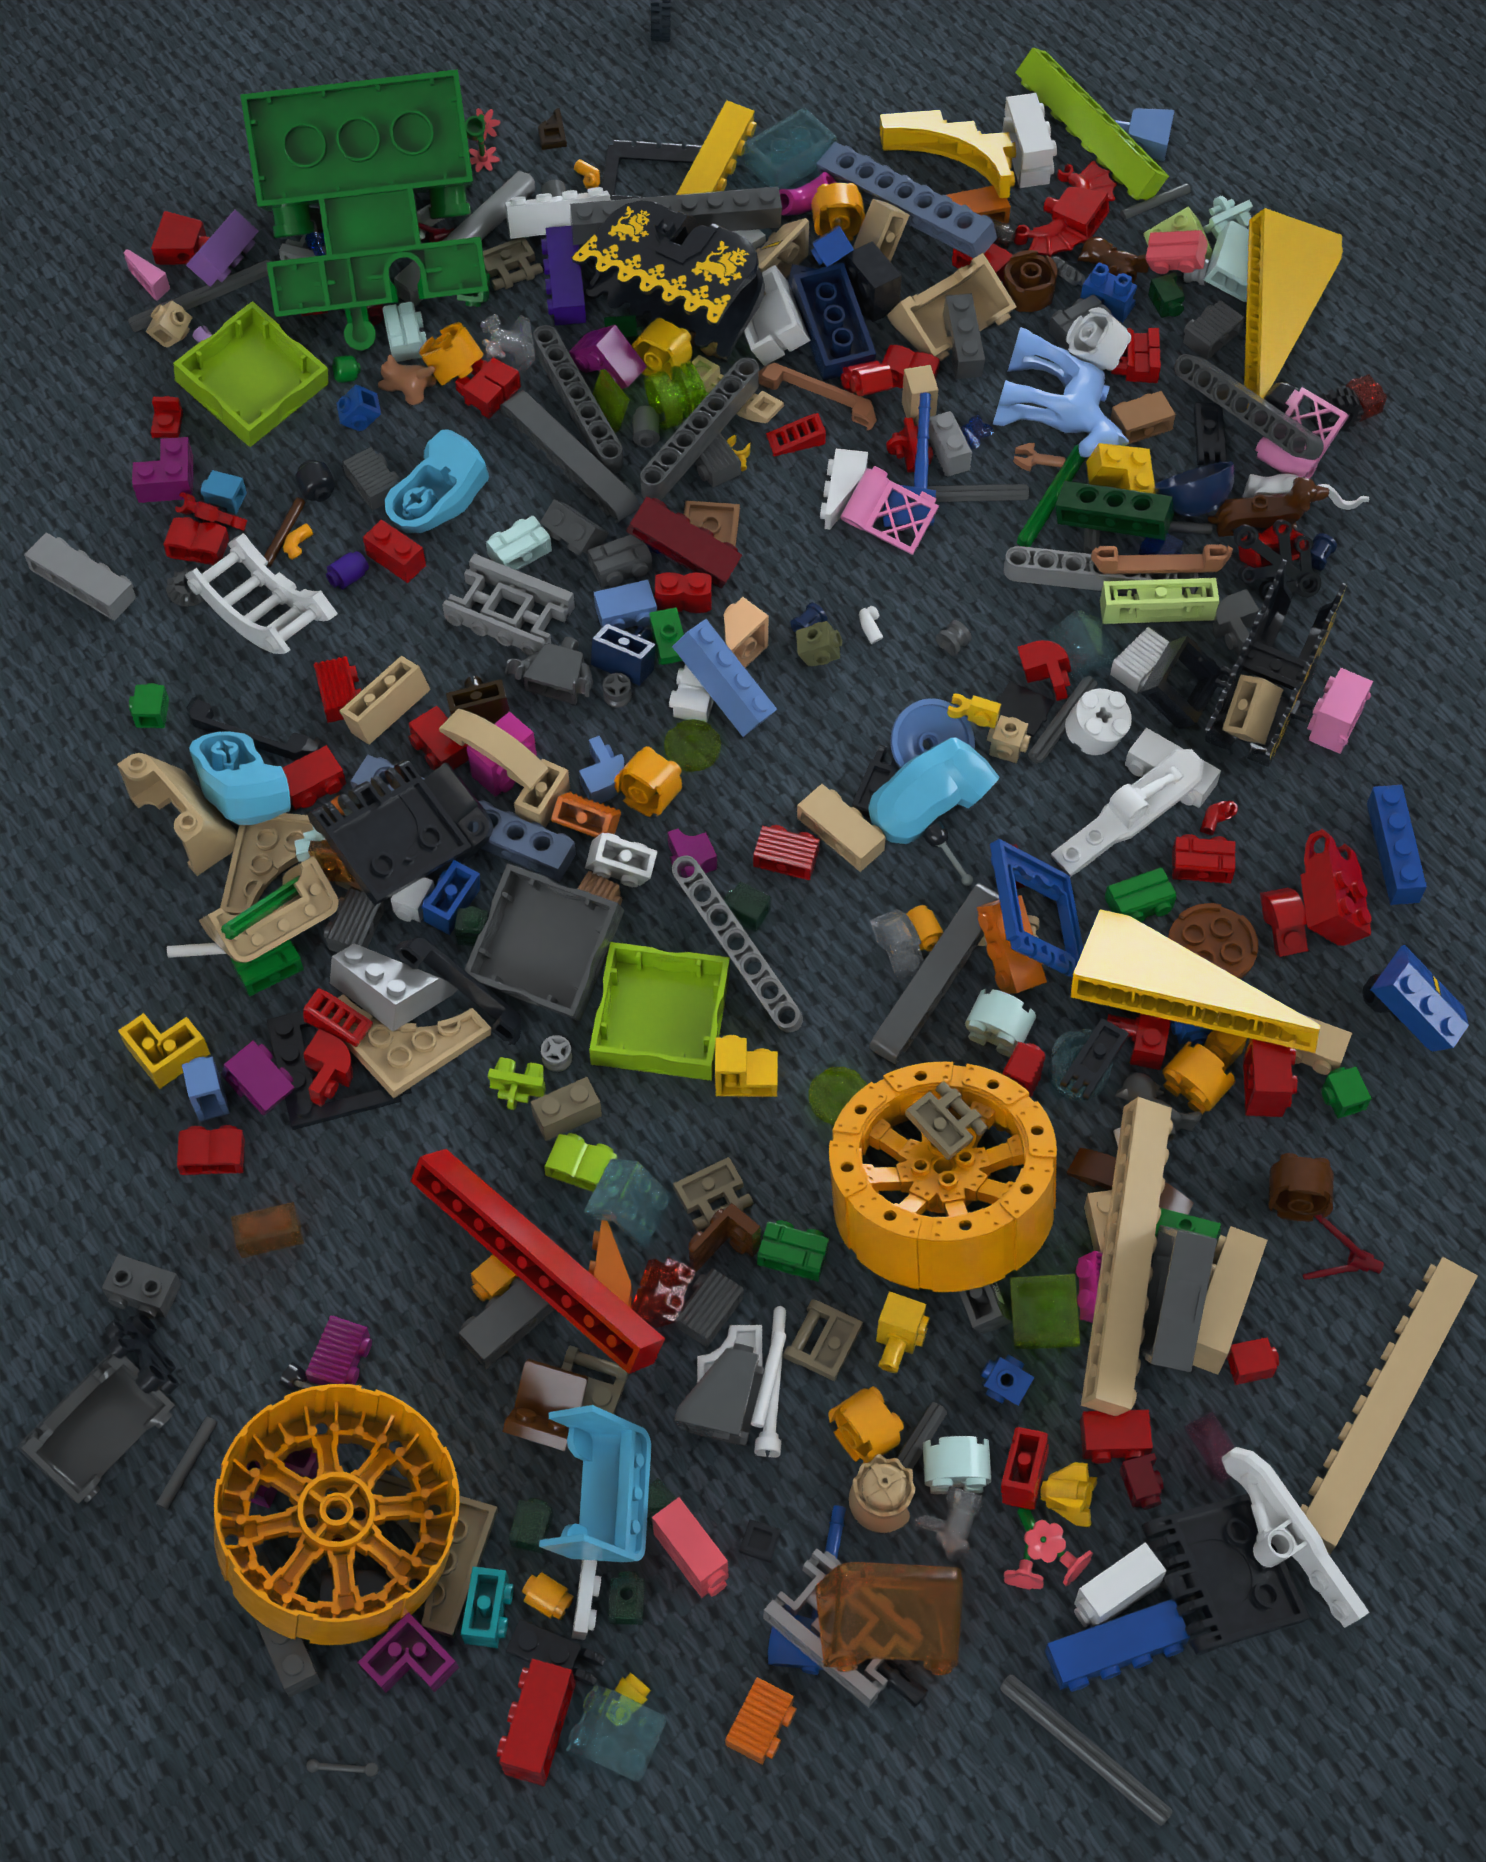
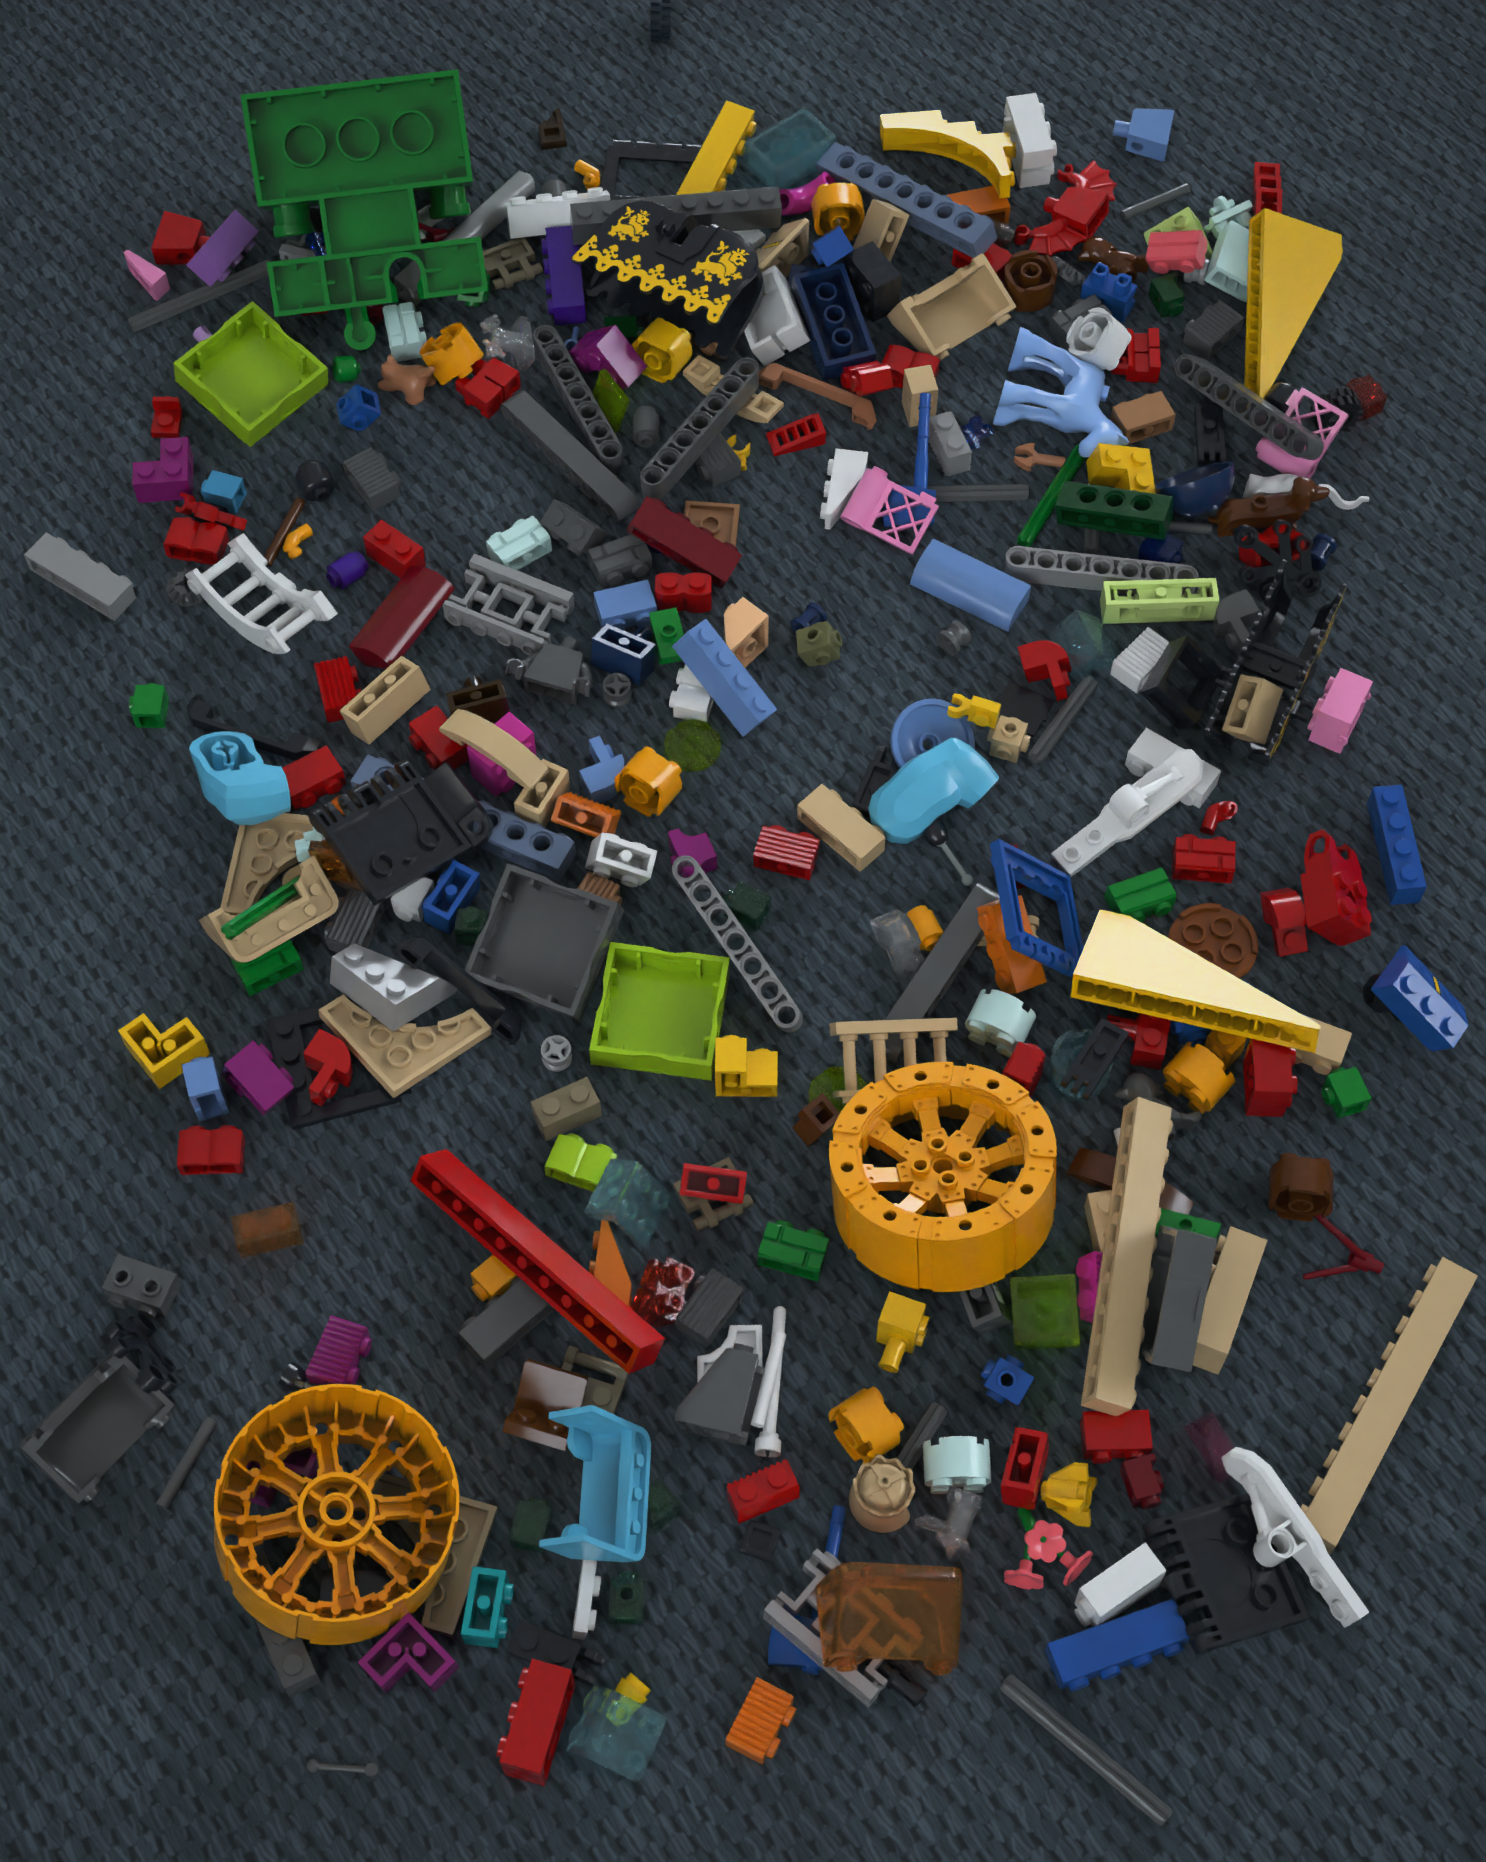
(169, 324): tan brick -> none
(194, 950): white bar -> none
(200, 825): tan windscreen -> none
(332, 1004): red slope -> none
(401, 617): none -> dark red brick
(437, 486): medium azure piece -> none
(477, 130): plant -> none
(517, 1086): lime hips -> none
(547, 1596): light orange brick -> none
(570, 343): none -> medium blue hand
(675, 394): clear neon green wheel -> none
(691, 1548): coral brick -> none
(713, 1183): none -> red brick
(725, 1224): reddish brown bracket -> none
(762, 1491): none -> red brick
(815, 1119): none -> reddish brown brick
(832, 1344): dark tan plate -> none
(868, 624): white arm -> none
(878, 1032): none -> tan fence
(905, 444): red hips -> none
(940, 1126): dark tan plate -> none
(963, 327): dark grey arch -> none
(970, 585): none -> medium blue brick
(1091, 125): lime brick -> none
(1098, 721): white brick -> none
(1211, 560): nougat piece -> none
(1252, 1360): red brick -> none
(1267, 187): none -> red slope

